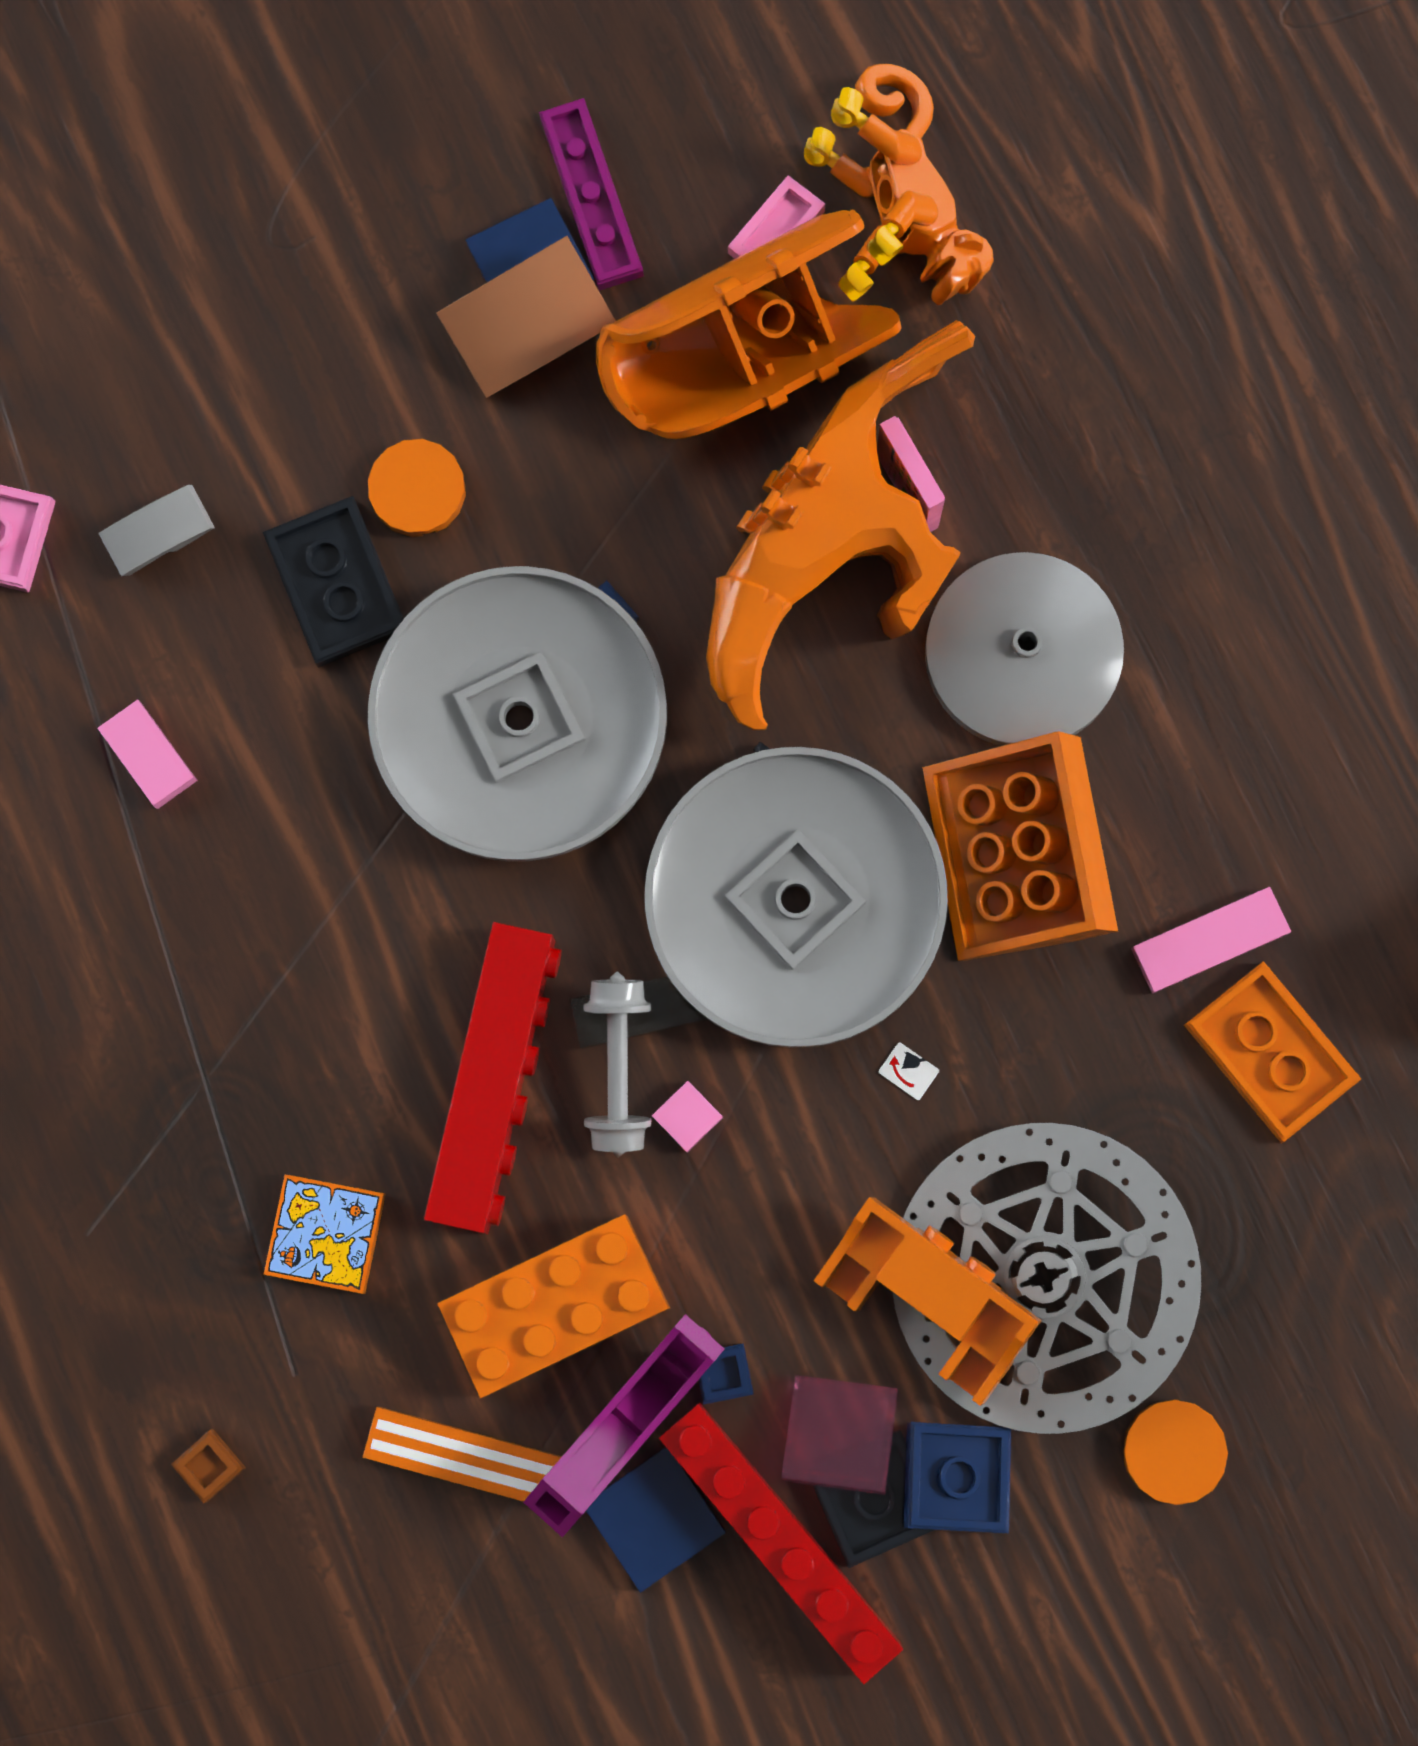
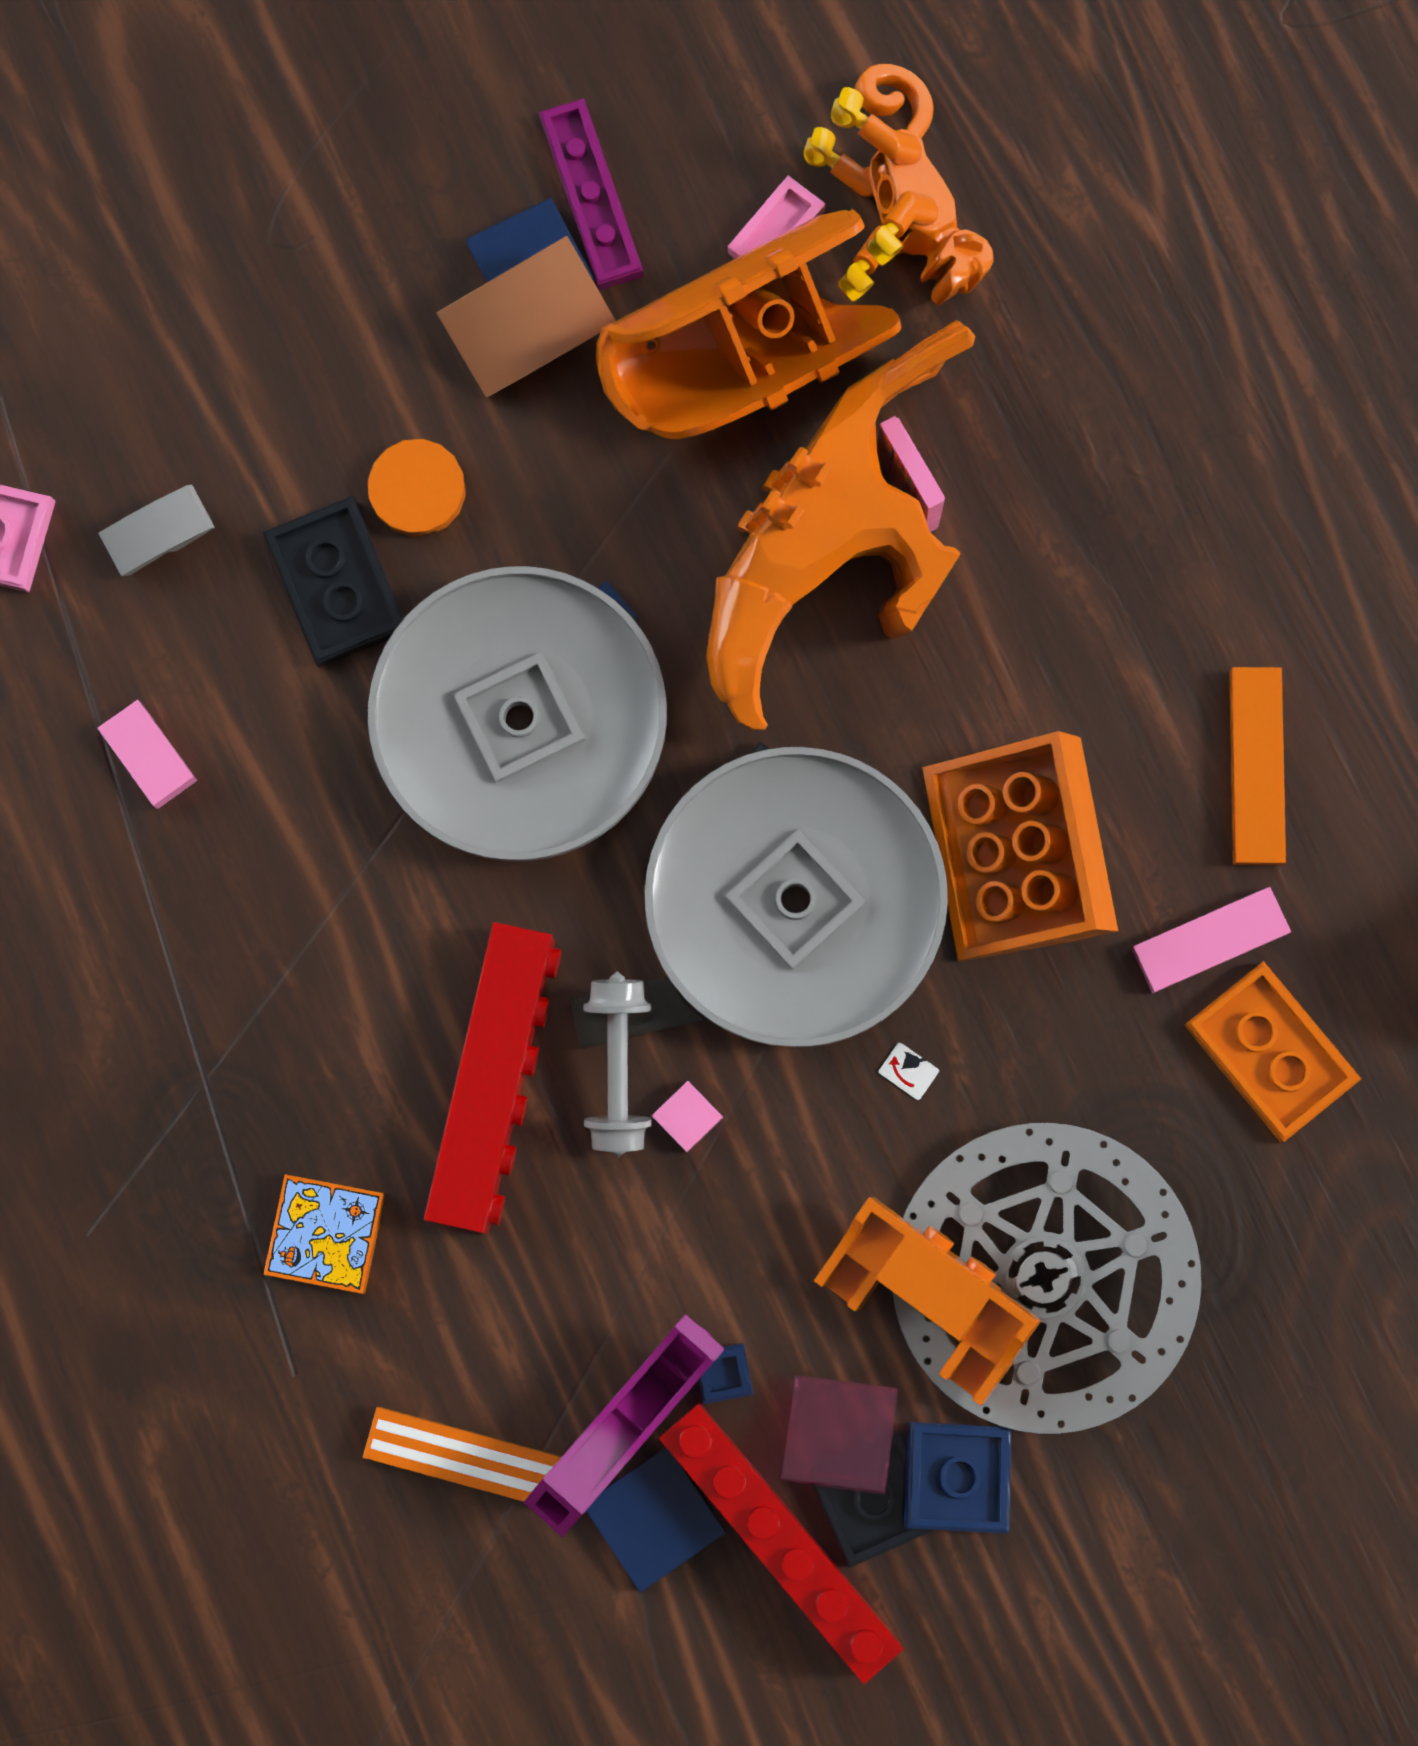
(208, 1466): dark orange tile -> none
(553, 1306): orange brick -> none
(1014, 692): light grey dish -> none
(1175, 1452): orange tile -> none
(1257, 766): none -> orange tile

